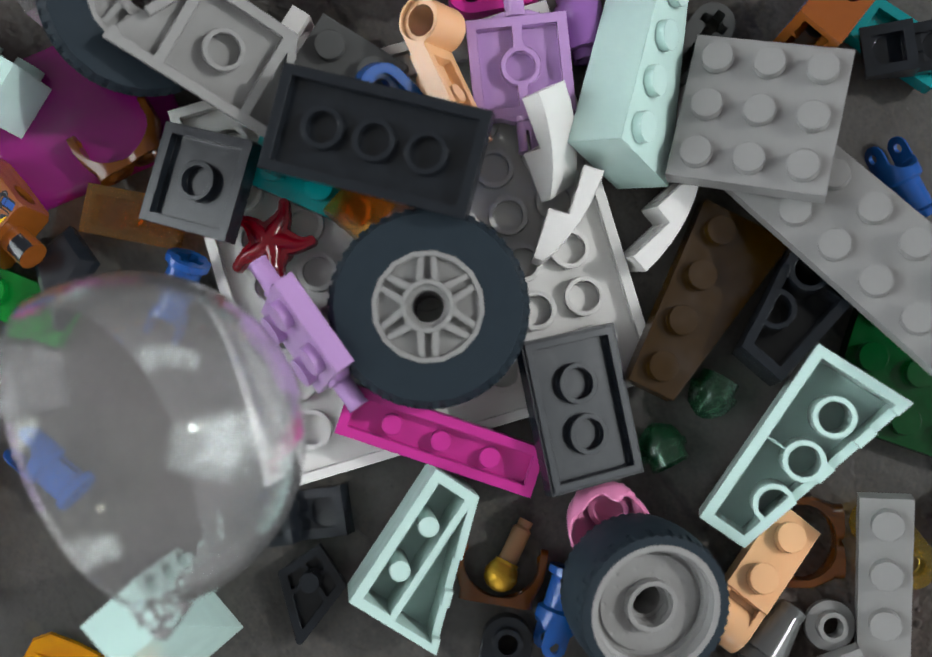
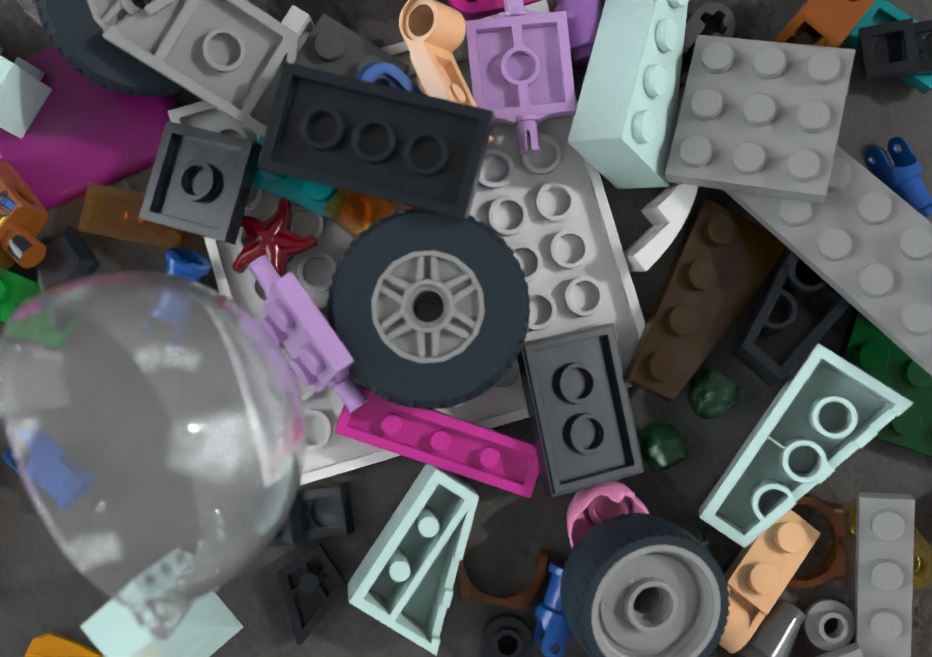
(144, 154): reddish brown cap -> none
(502, 571): piece -> none
(554, 160): white slope -> none
(560, 225): white slope -> none

